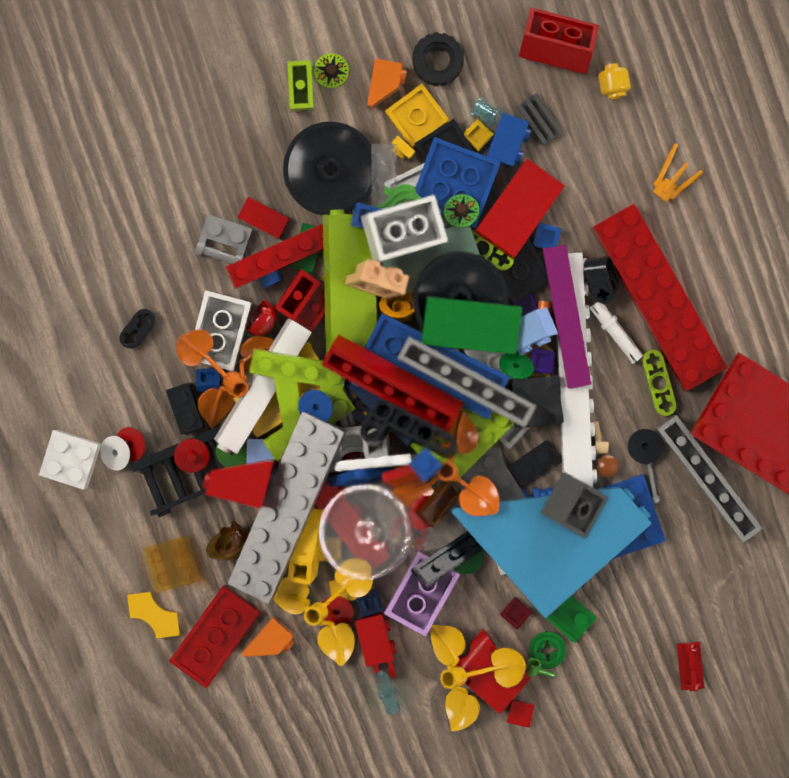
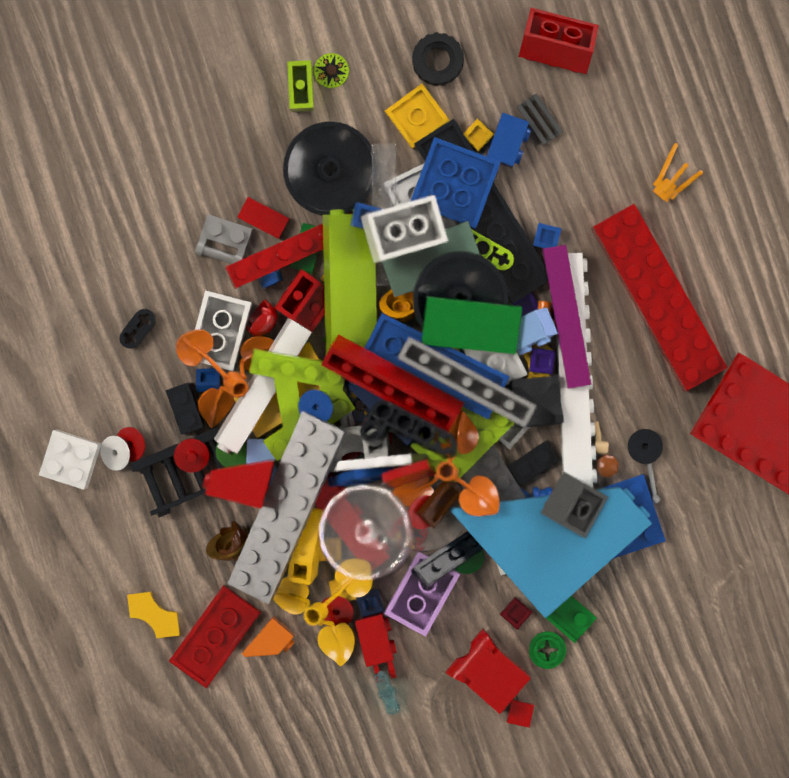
(172, 564): clear yellow hinge -> none
(378, 280): light nougat plate -> none
(385, 81): orange slope -> none
(399, 195): bright green piece -> none
(403, 149): yellow plate -> none
(425, 465): blue plate -> none
(461, 210): piece -> none
(461, 707): yellow plant -> none
(485, 110): clear light blue bush -> none
(516, 366): green piece -> none
(519, 208): red tile -> none
(535, 668): bright green hand -> none
(601, 278): black piece -> none
(614, 81): yellow head -> none
(618, 334): white pin -> none
(657, 401): lime beam -> none
(690, 666): red hinge -> none
(708, 478): light grey brick -> none

